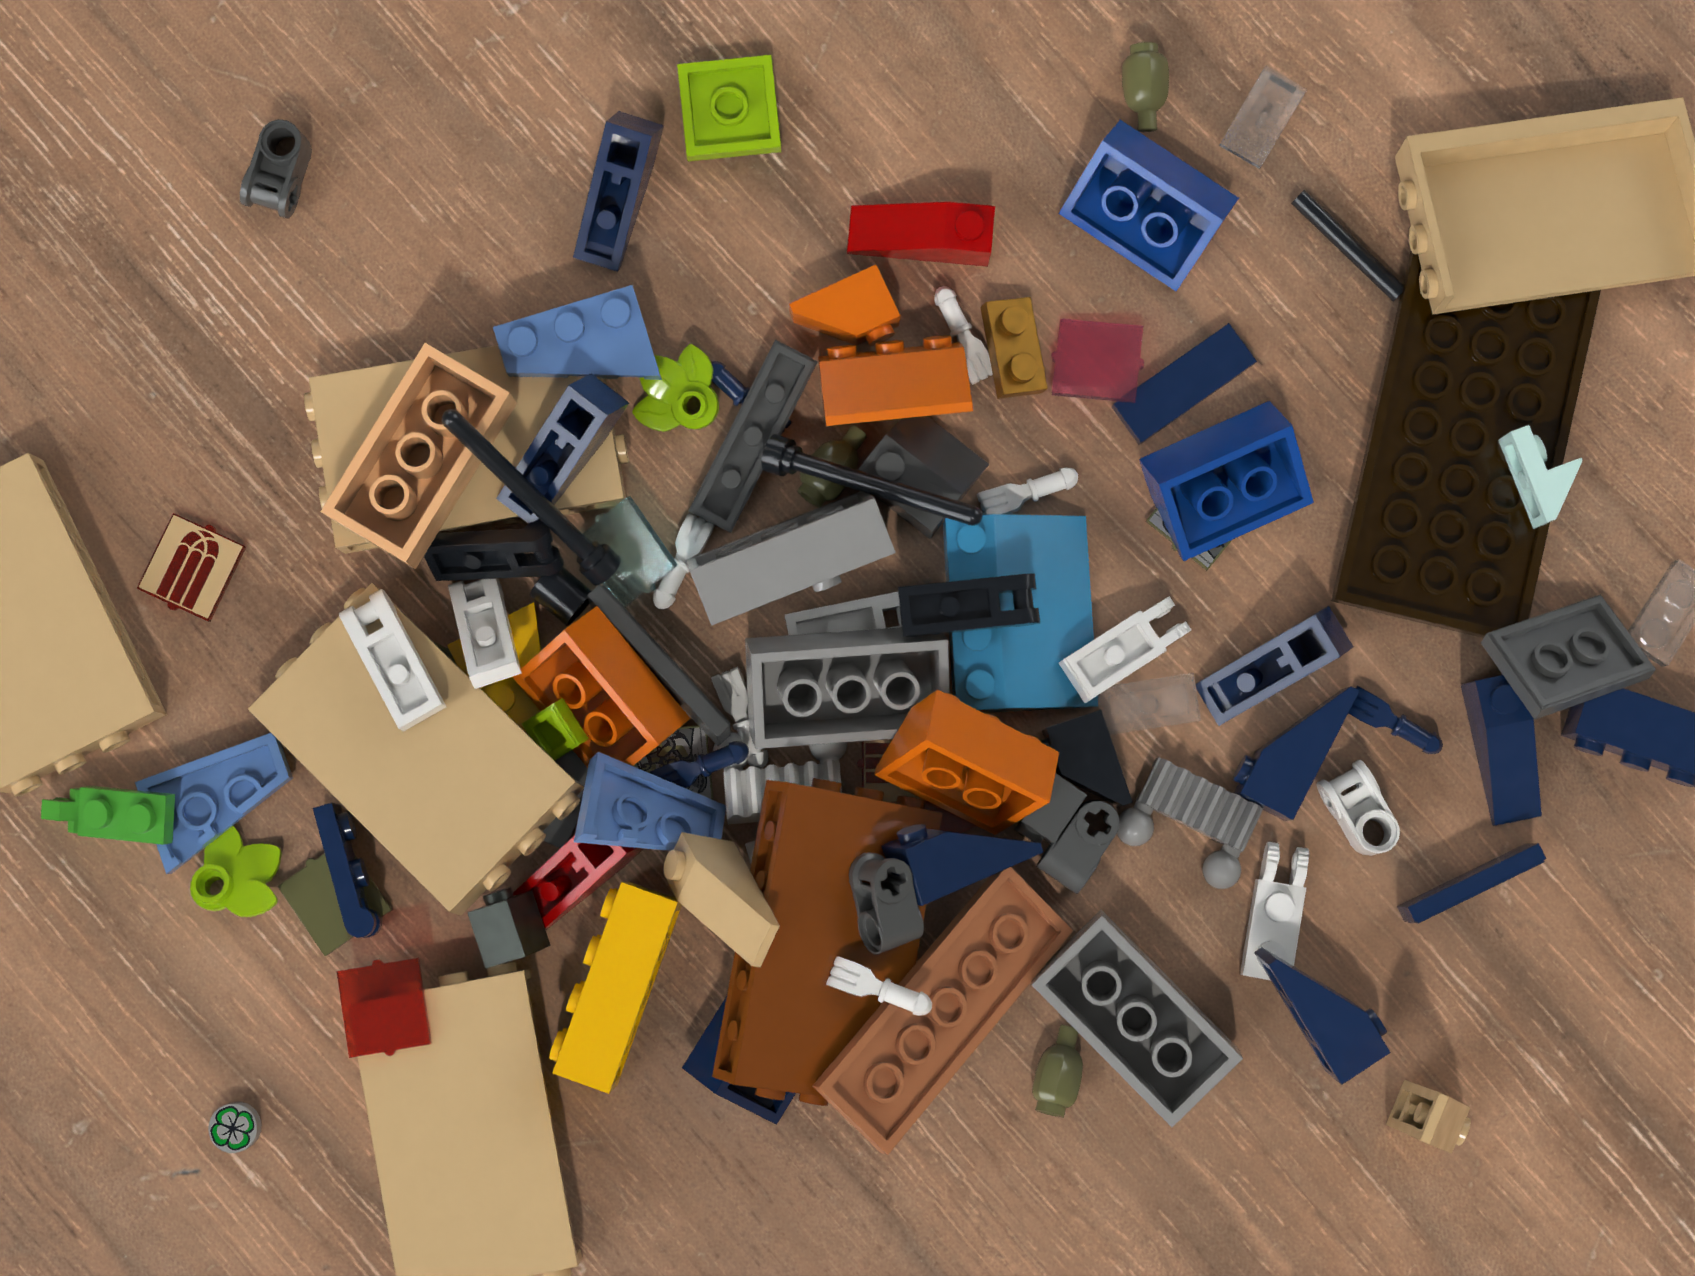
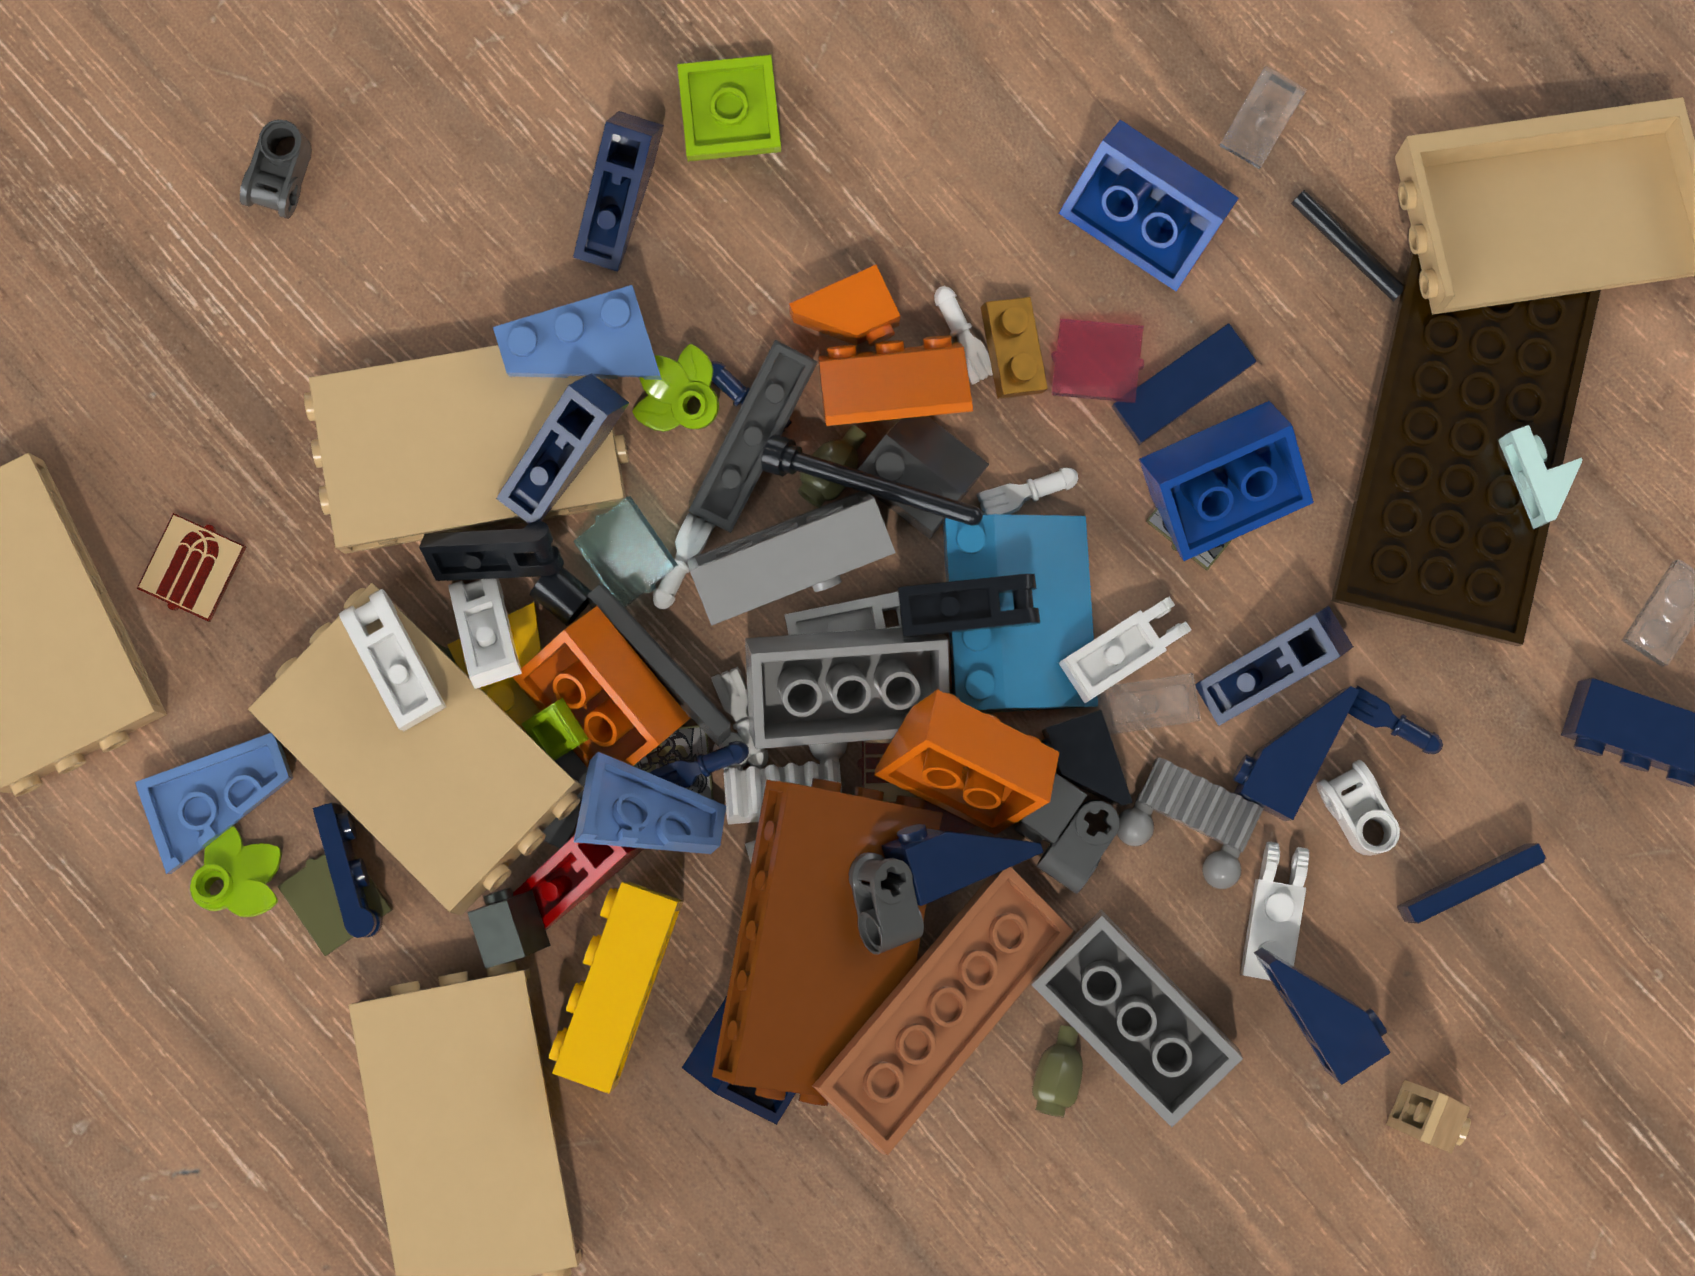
(115, 814): bright green hinge -> none
(234, 1127): tile -> none
(384, 1007): clear red piece -> none
(411, 463): light nougat brick -> none
(596, 560): black piece -> none
(721, 892): tan slope -> none
(861, 982): white piece -> none
(923, 232): red slope -> none
(1145, 83): olive plant -> none
(1504, 749): dark blue slope -> none
(1567, 656): dark grey tile -> none

